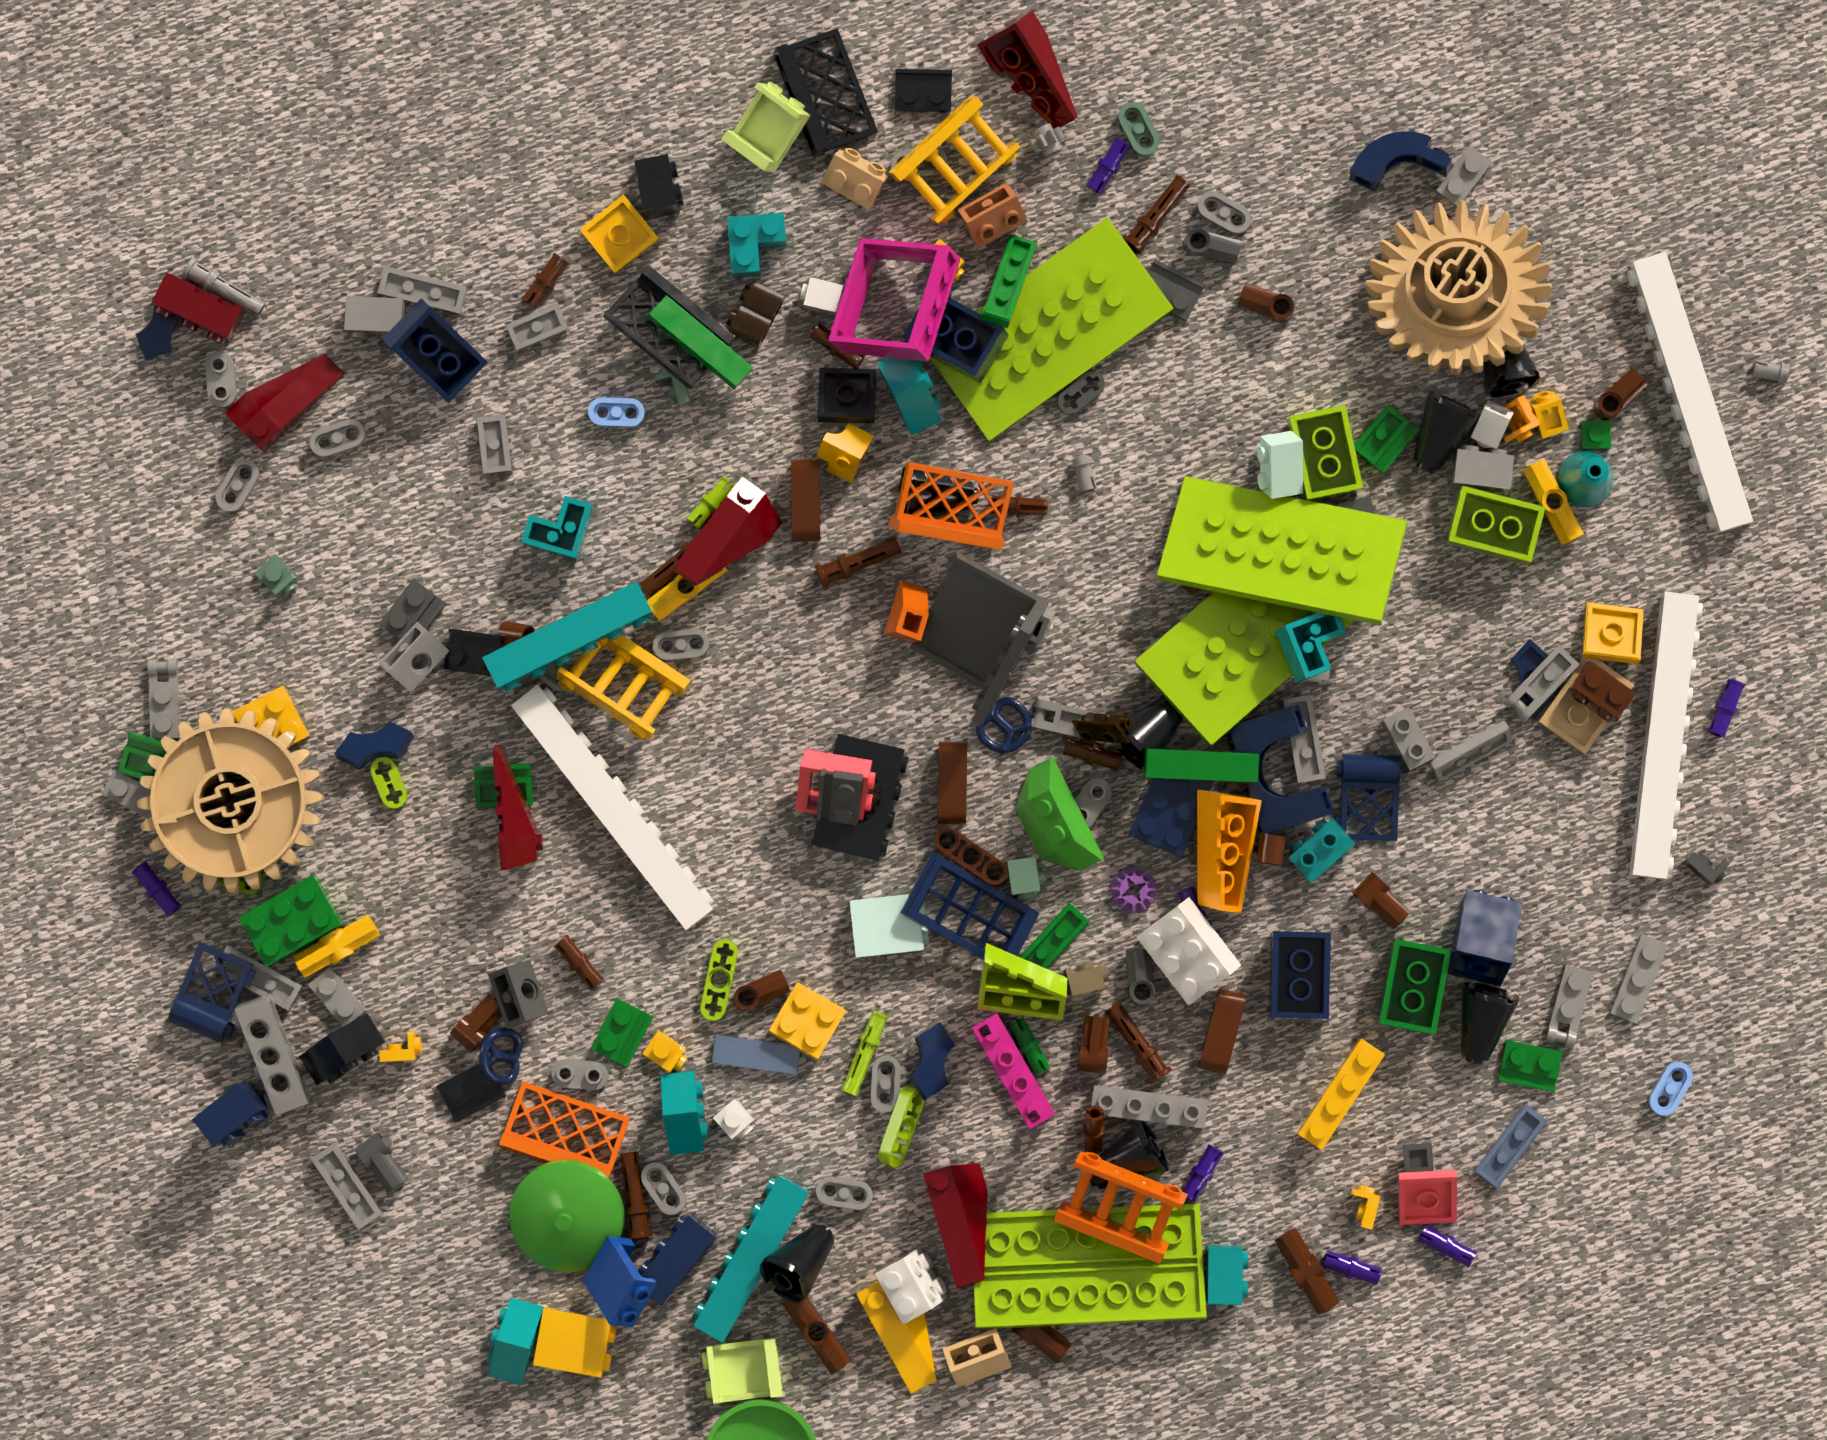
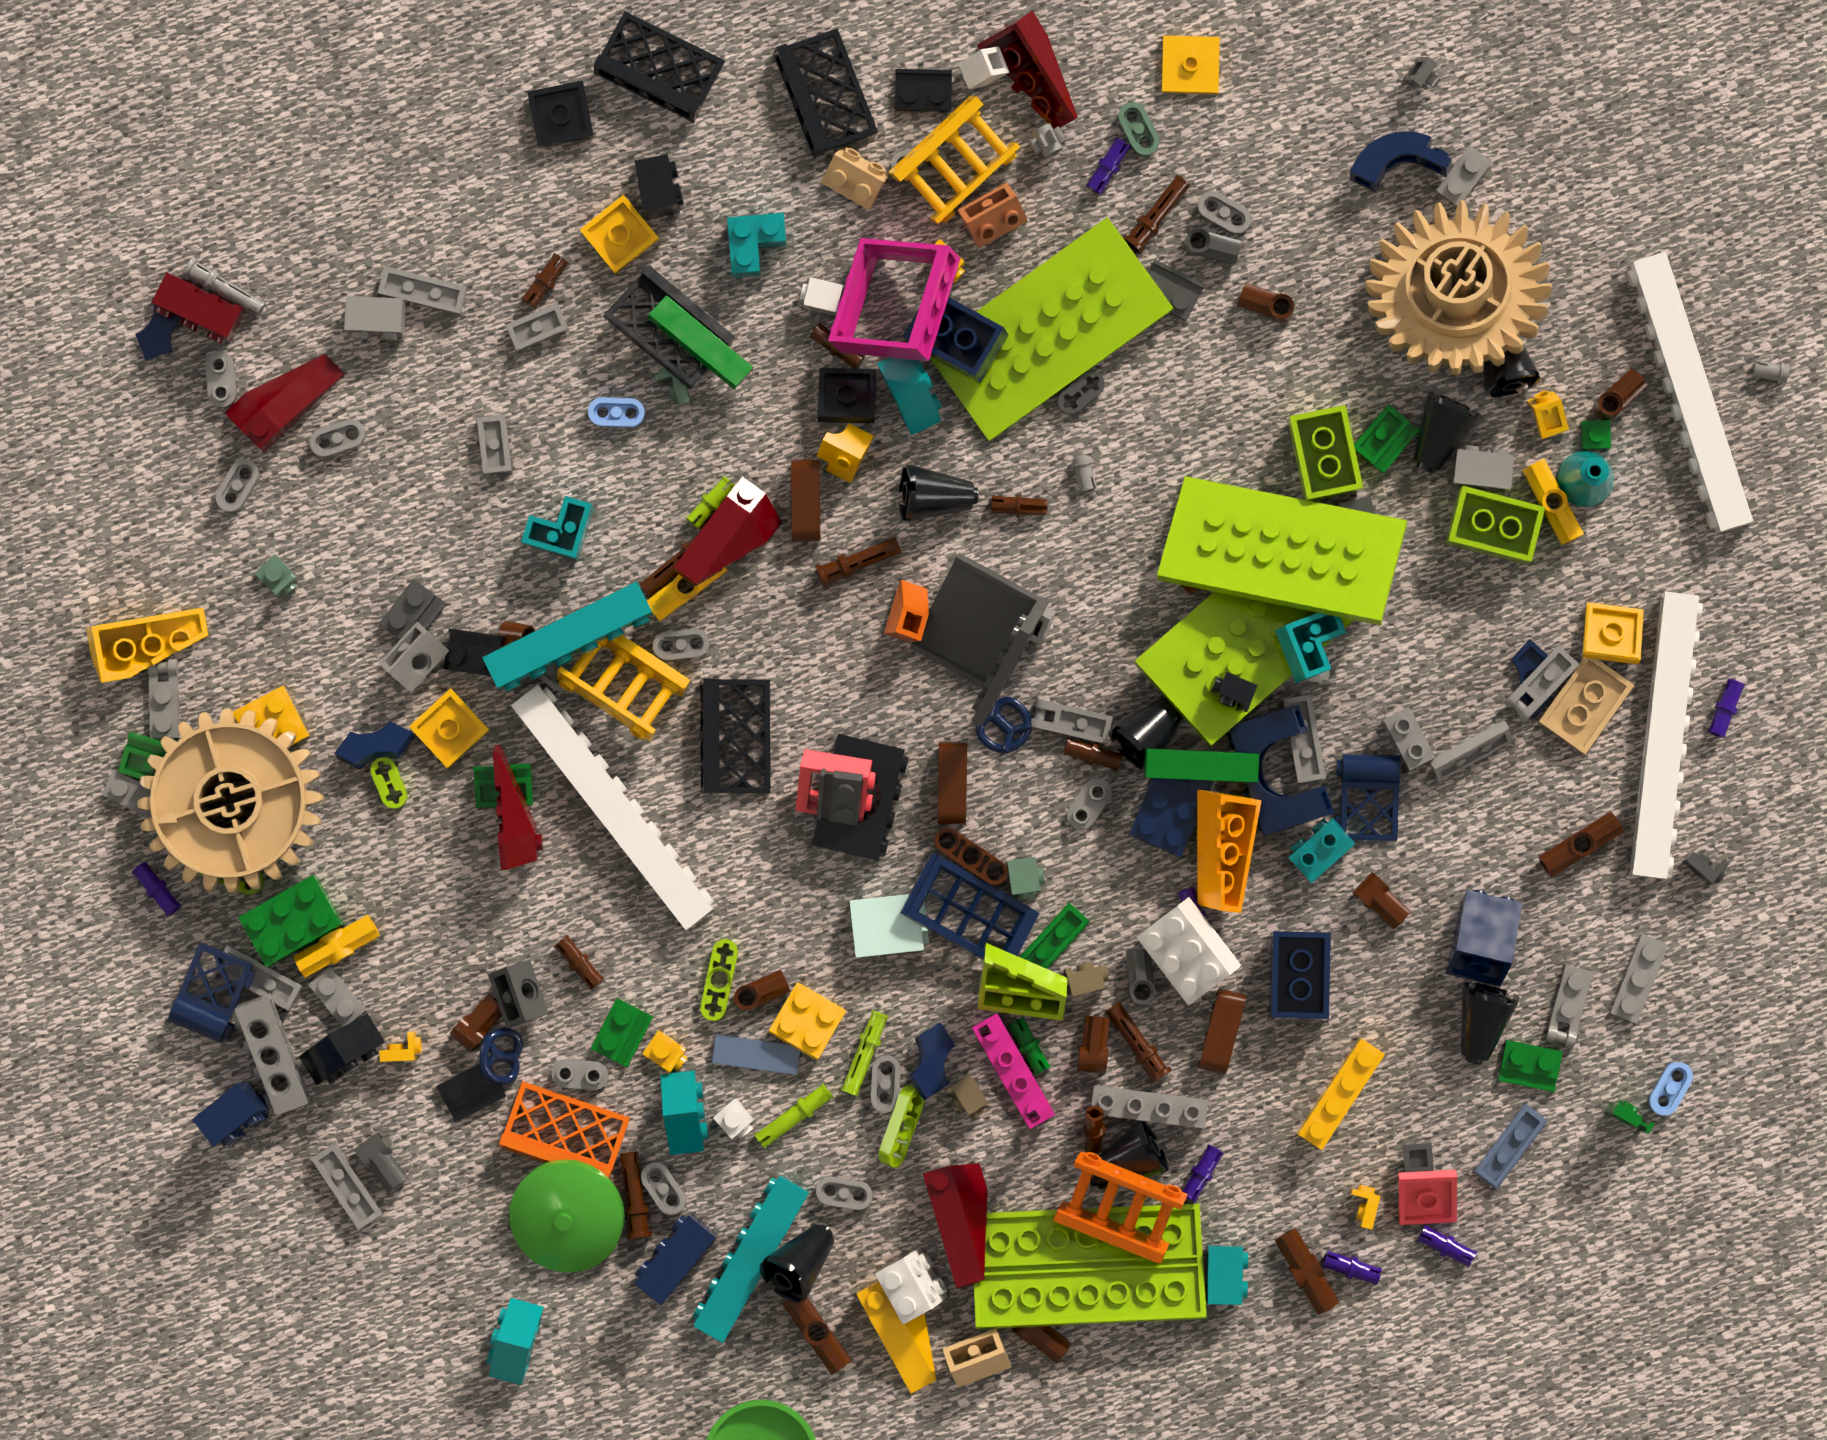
(135, 644): none -> yellow wedge
(434, 350): dark blue brick -> none
(449, 728): none -> yellow plate
(560, 114): none -> black plate
(574, 1342): yellow panel -> none
(617, 1283): blue panel -> none
(642, 83): none -> black fence
(709, 735): none -> black fence
(743, 1370): yellowish green panel -> none
(755, 313): dark brown brick -> none
(768, 127): yellowish green panel -> none
(801, 1110): none -> lime pin
(949, 530): orange fence -> none
(968, 1097): none -> dark tan brick
(983, 67): none -> white brick
(1009, 281): green tile -> none
(1055, 819): bright green wedge -> none
(1103, 728): dark brown hinge -> none
(1137, 876): medium lavender gear -> none
(1190, 65): none -> yellow plate
(1233, 691): none -> black brick
(1271, 849): reddish brown piece -> none
(1280, 464): light aqua brick -> none
(1413, 986): green brick -> none
(1422, 73): none -> dark grey tile
(1492, 425): white brick -> none
(1522, 420): light orange bracket -> none
(1565, 854): none -> reddish brown piece
(1601, 691): reddish brown bracket -> none
(1628, 1114): none -> green plate

